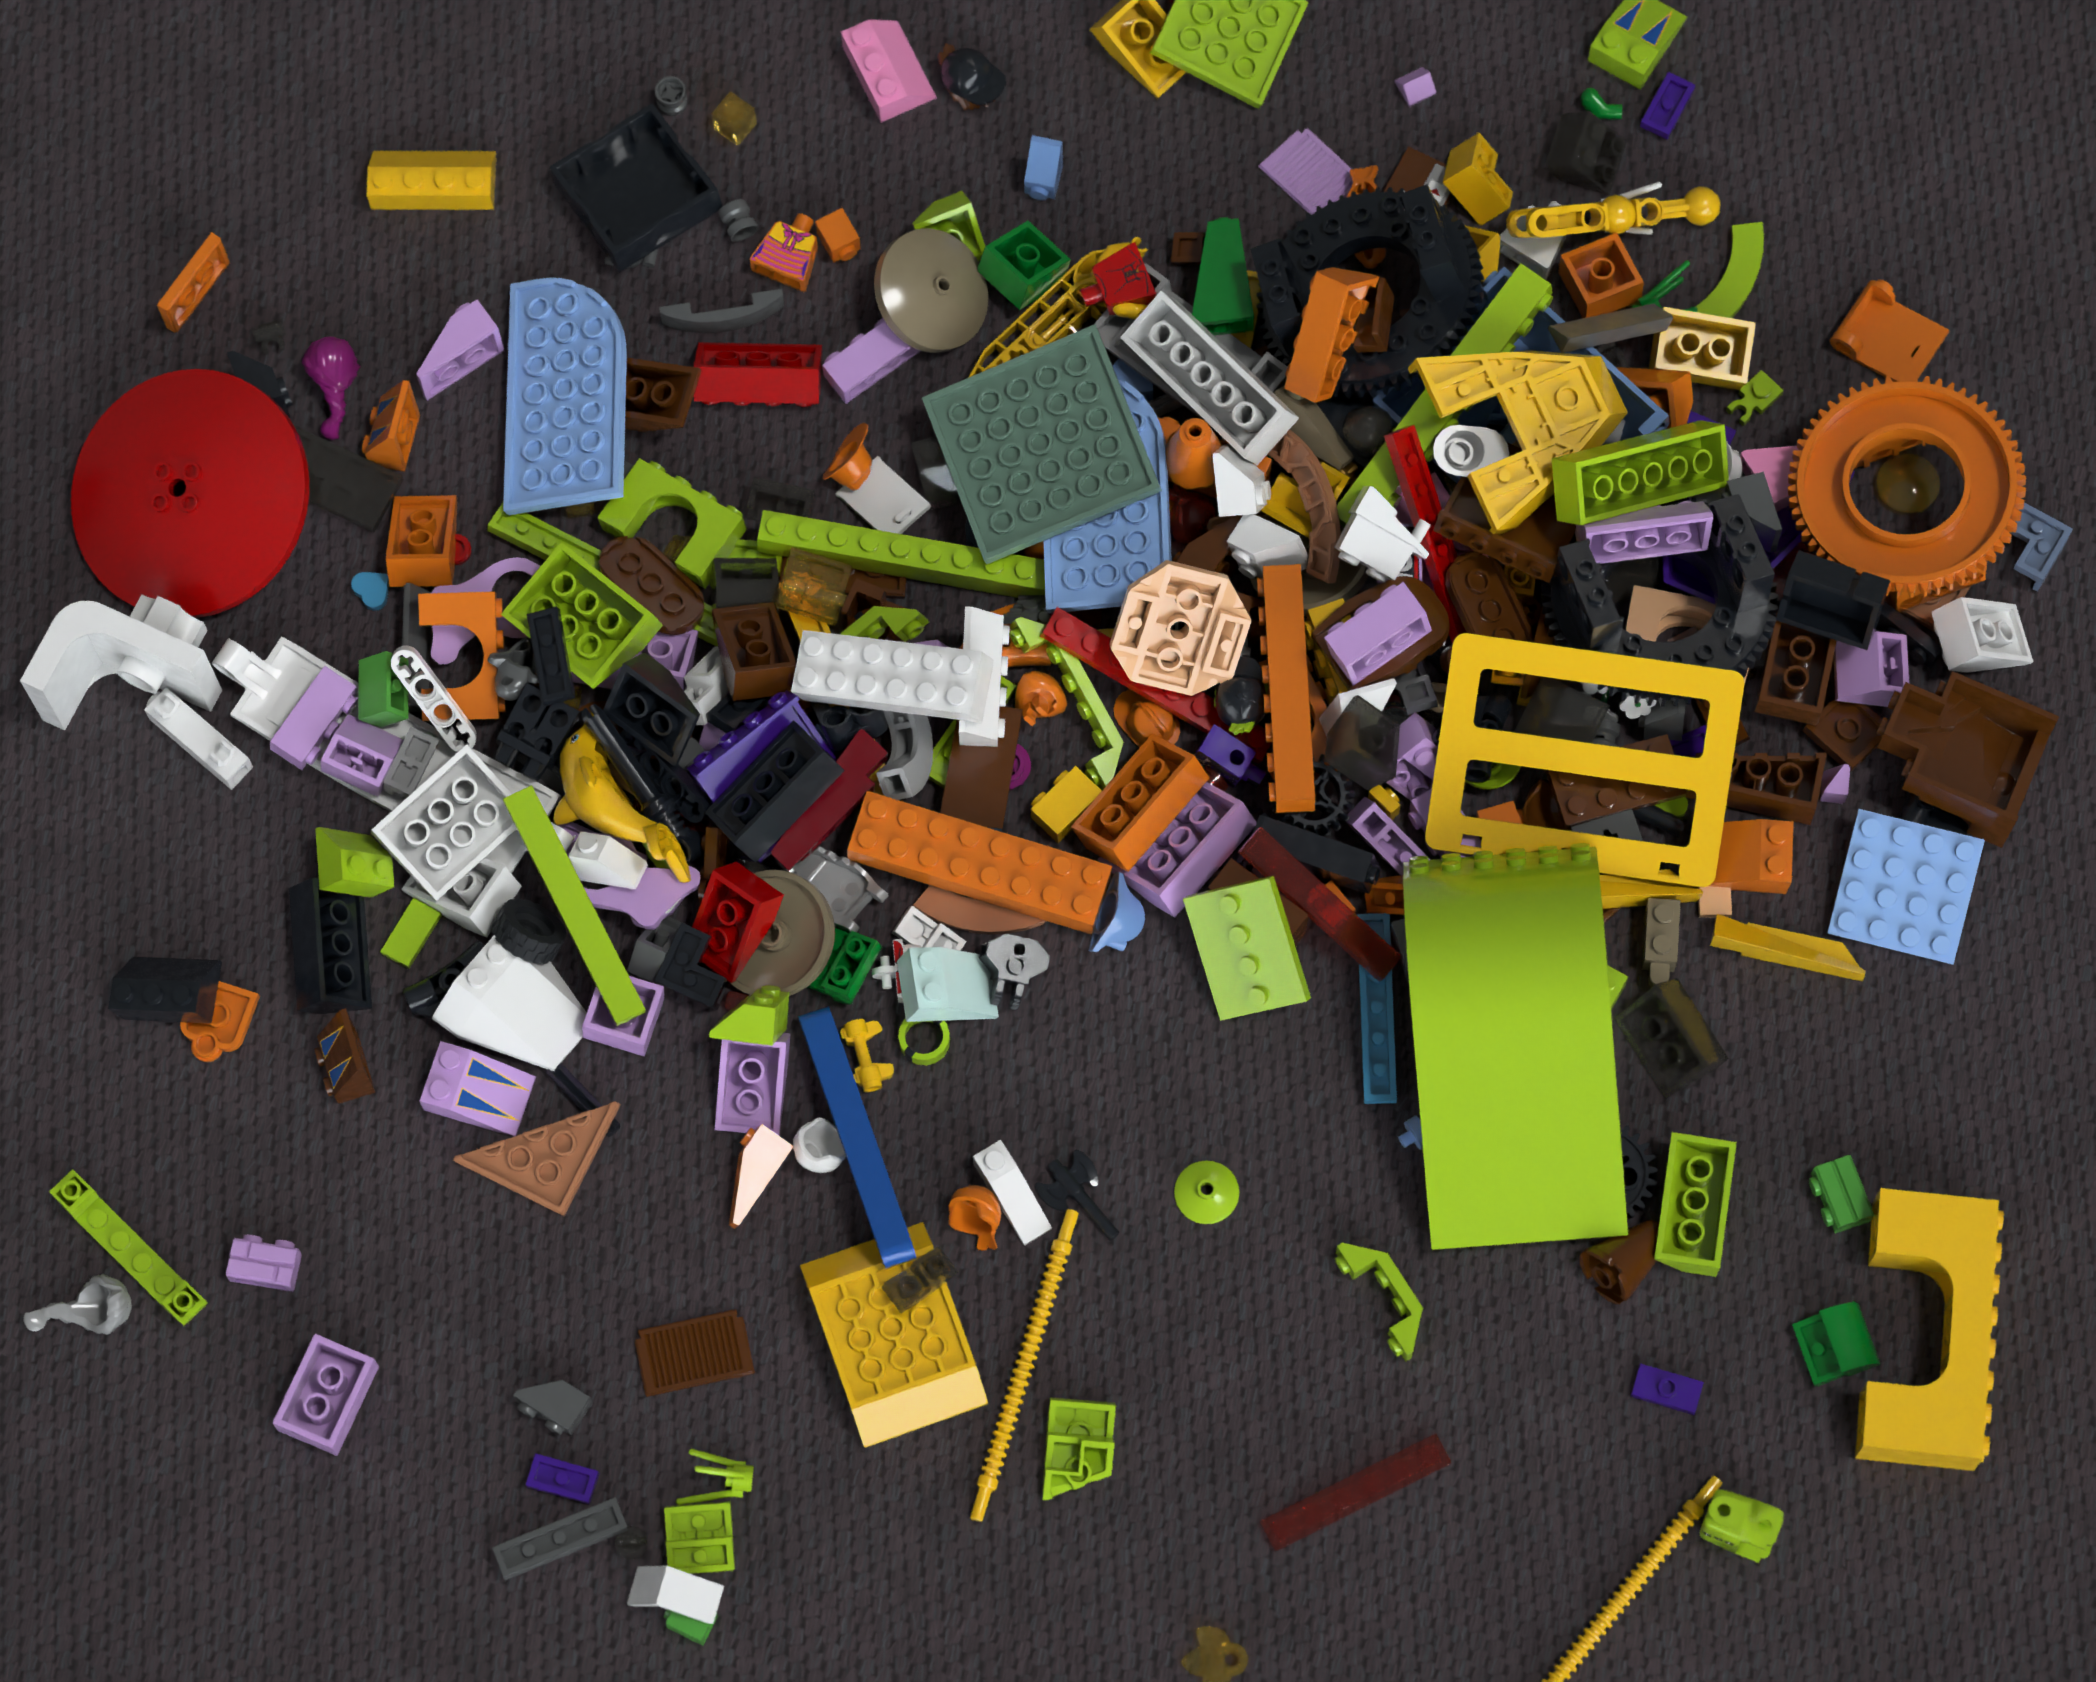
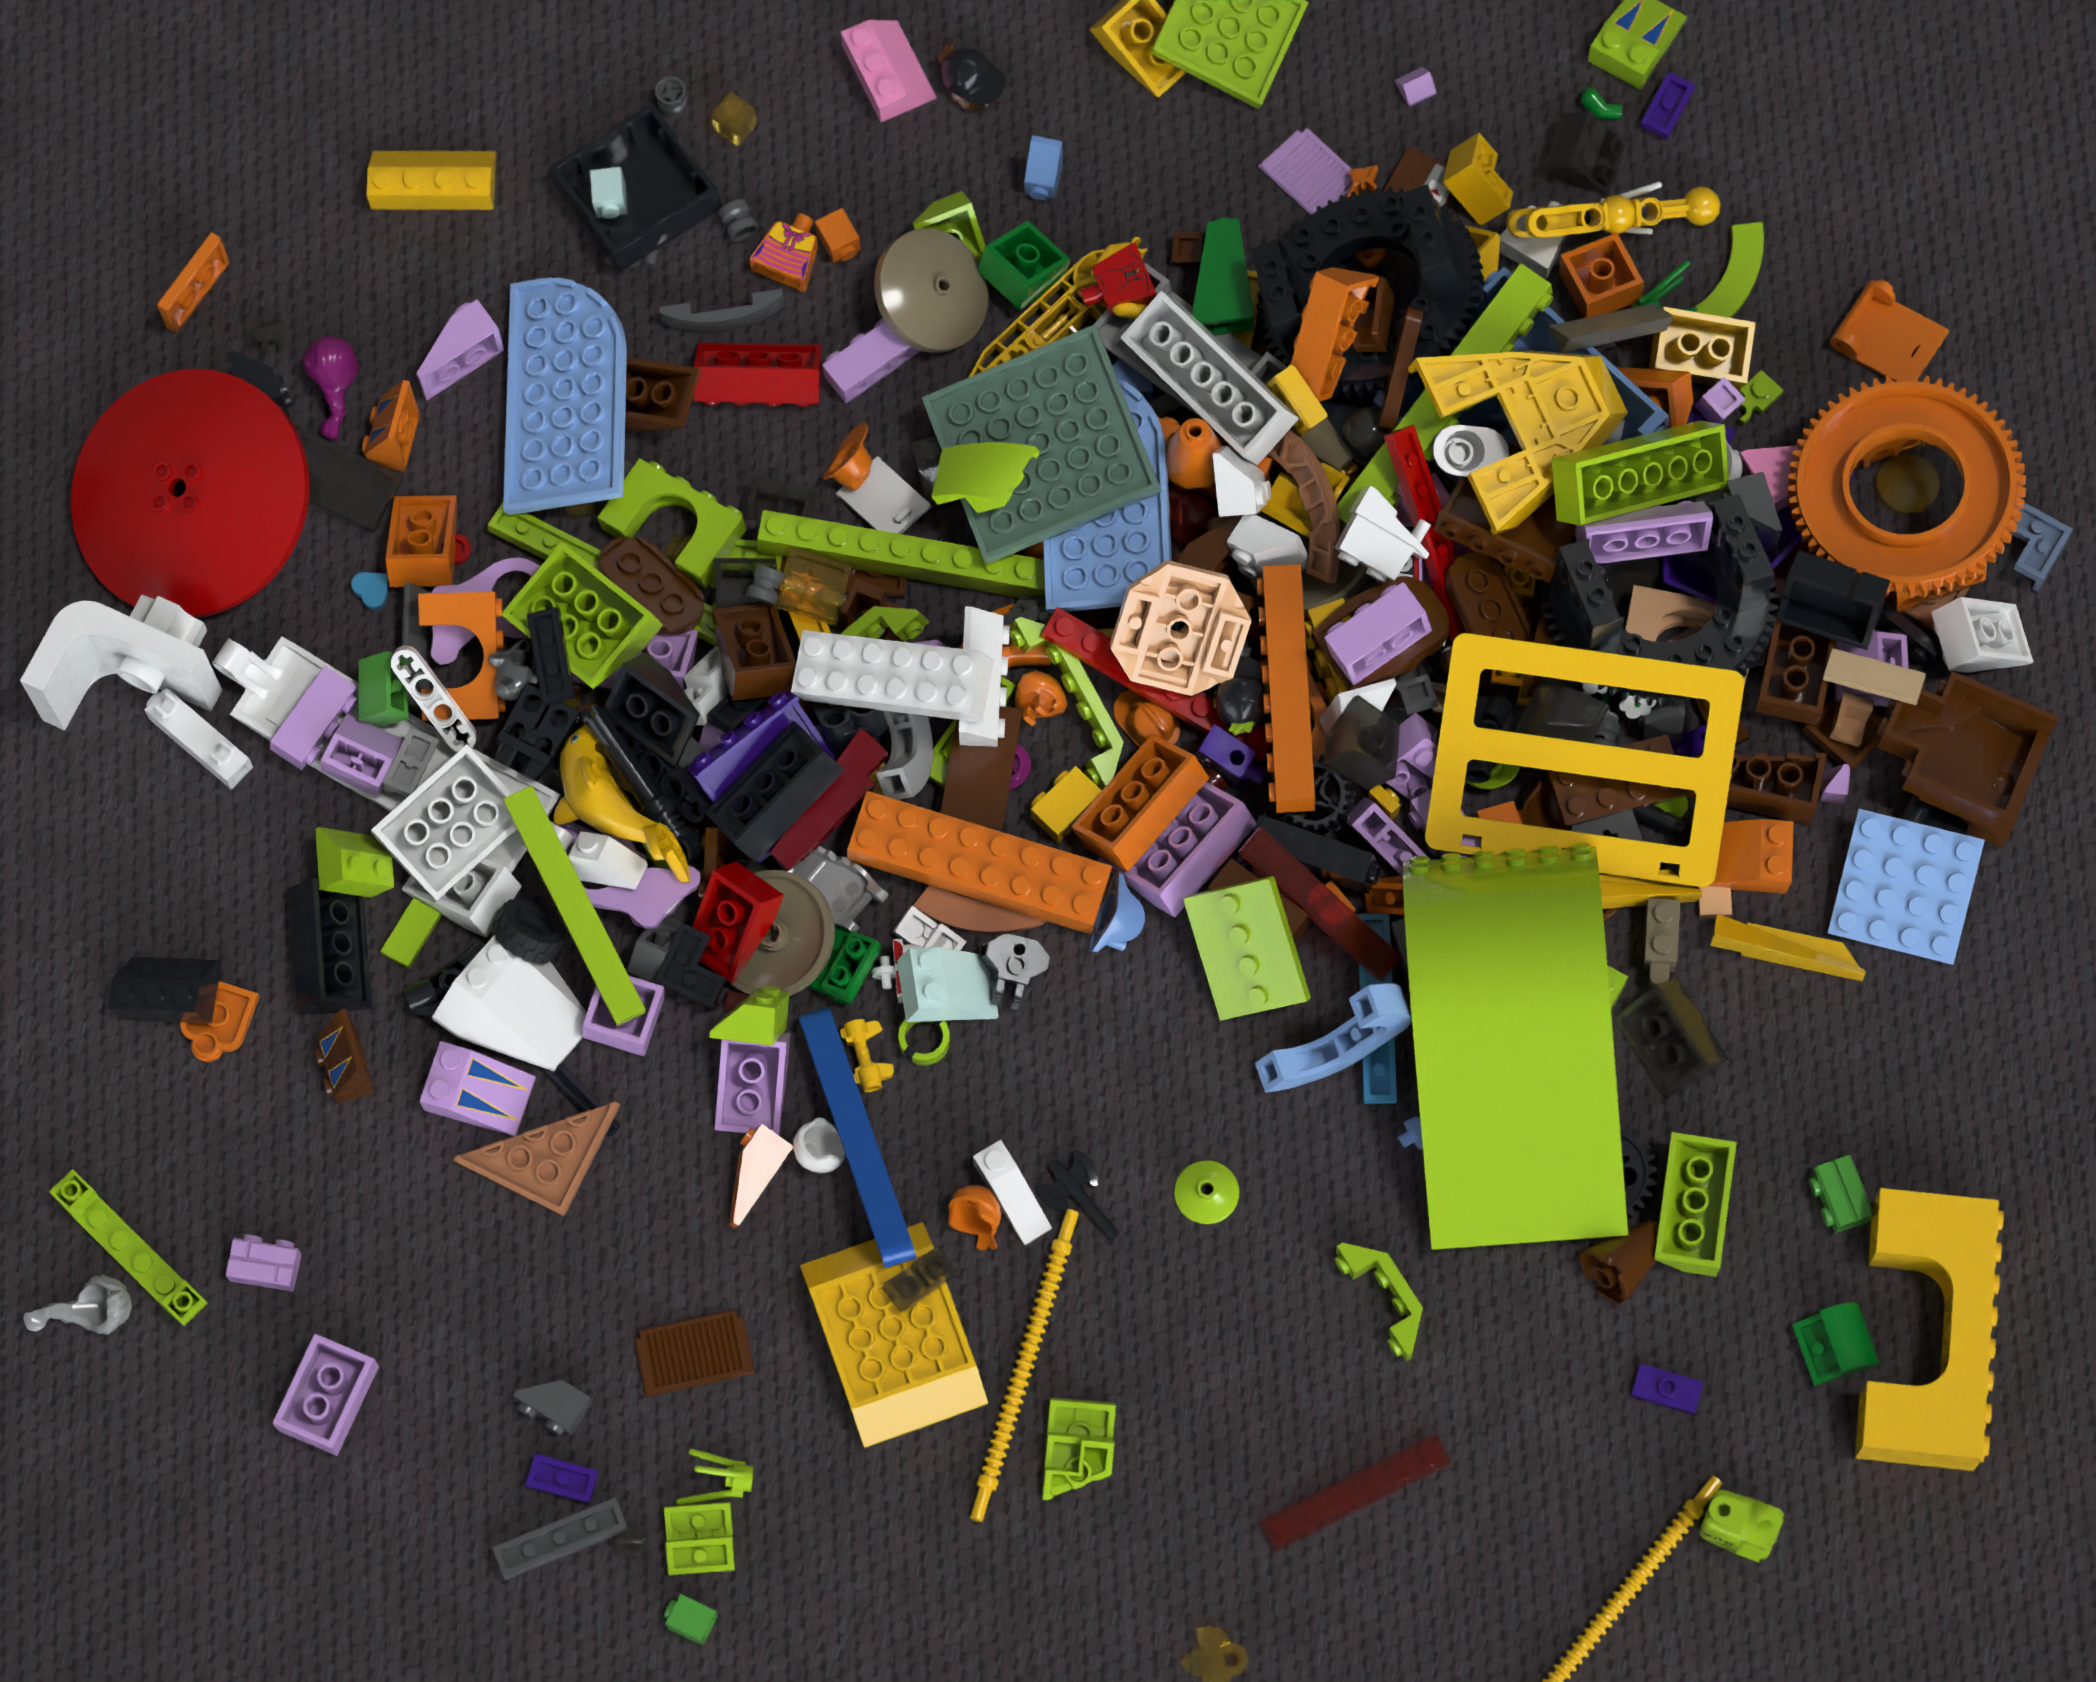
(608, 192): none -> light aqua brick
(675, 1592): white panel -> none
(764, 584): none -> dark grey wheel
(981, 473): none -> lime slope
(1298, 397): none -> yellow slope
(1379, 1016): none -> light blue arch
(1399, 368): none -> reddish brown beam
(1719, 401): none -> lavender panel
(1851, 719): none -> medium nougat panel
(1874, 676): none -> tan tile

